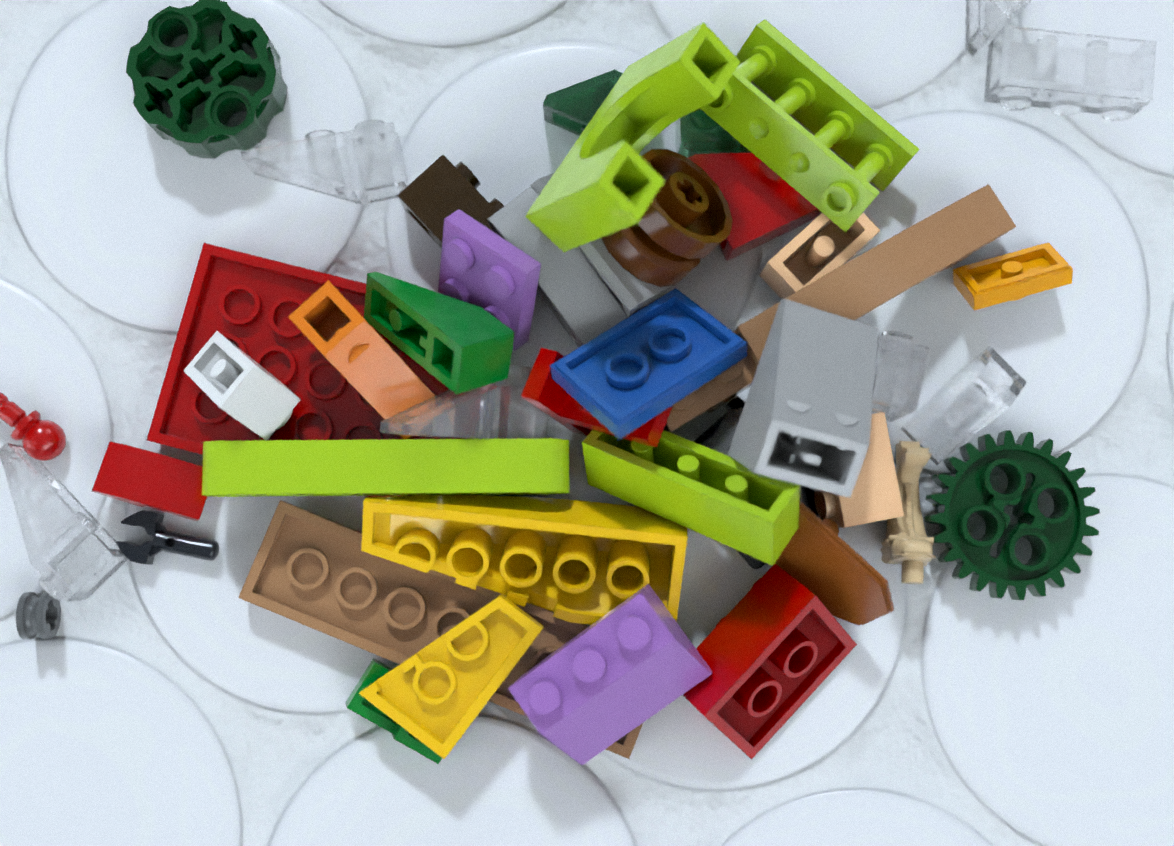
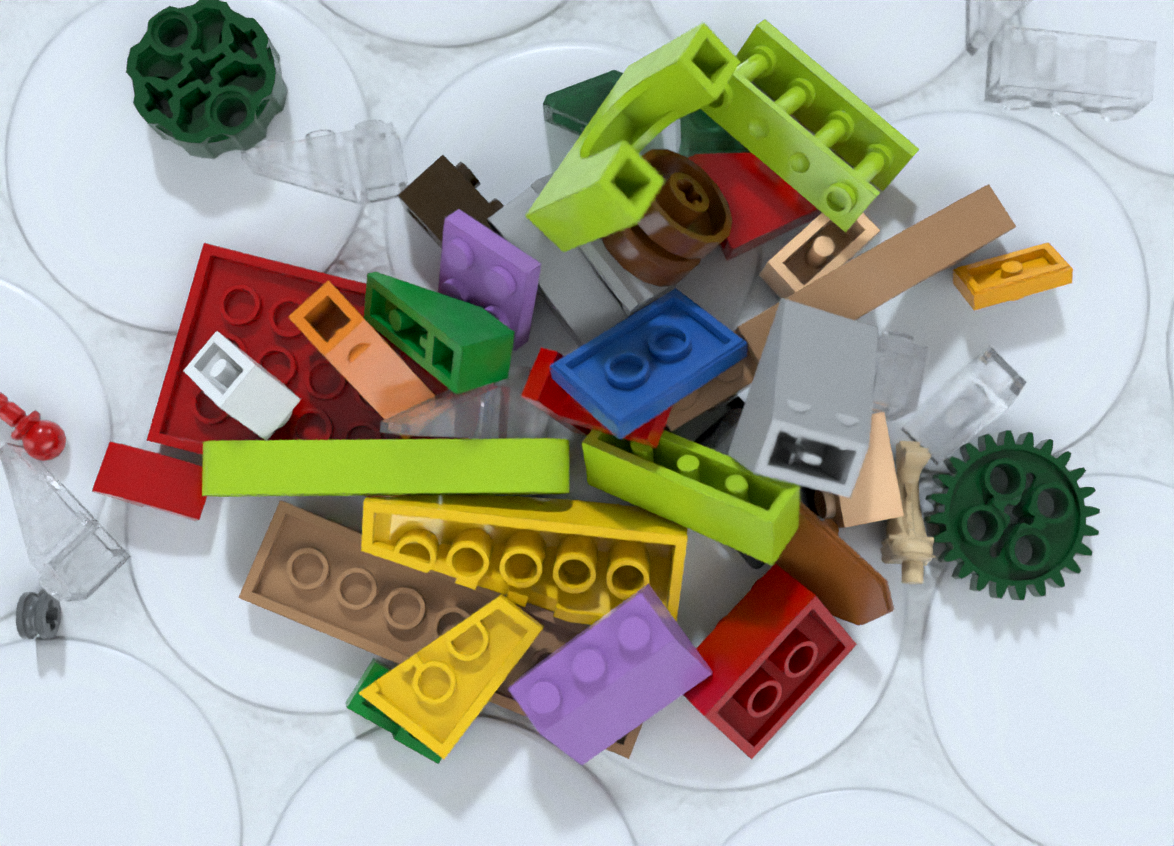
(164, 541): black bar -> none

